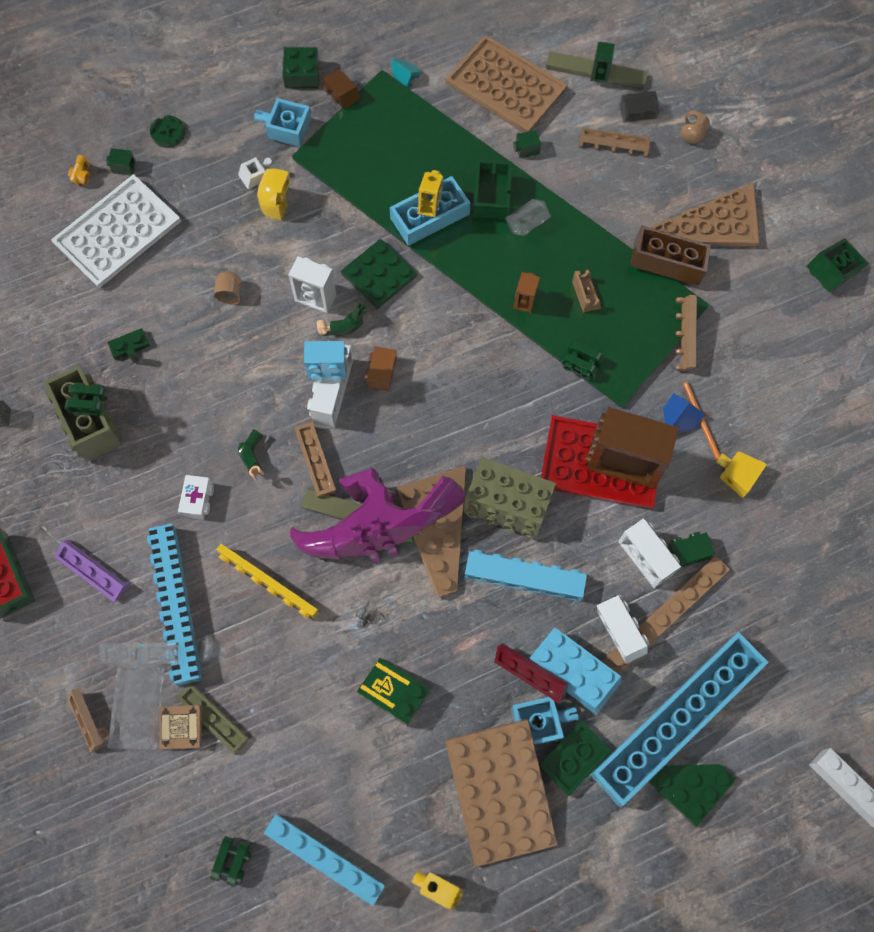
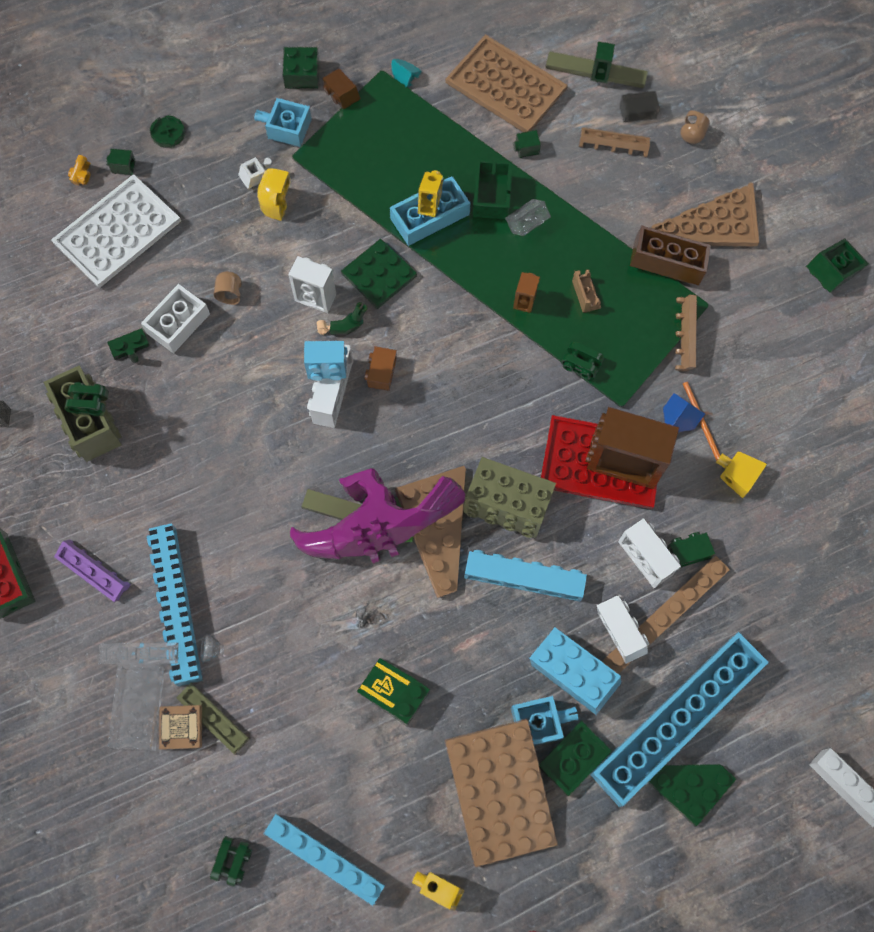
(92, 736): medium nougat hinge -> none
(175, 318): none -> white brick
(195, 497): white brick -> none
(247, 454): dark green arm -> none
(260, 577): yellow plate -> none
(315, 460): medium nougat hinge -> none
(531, 673): dark red plate -> none

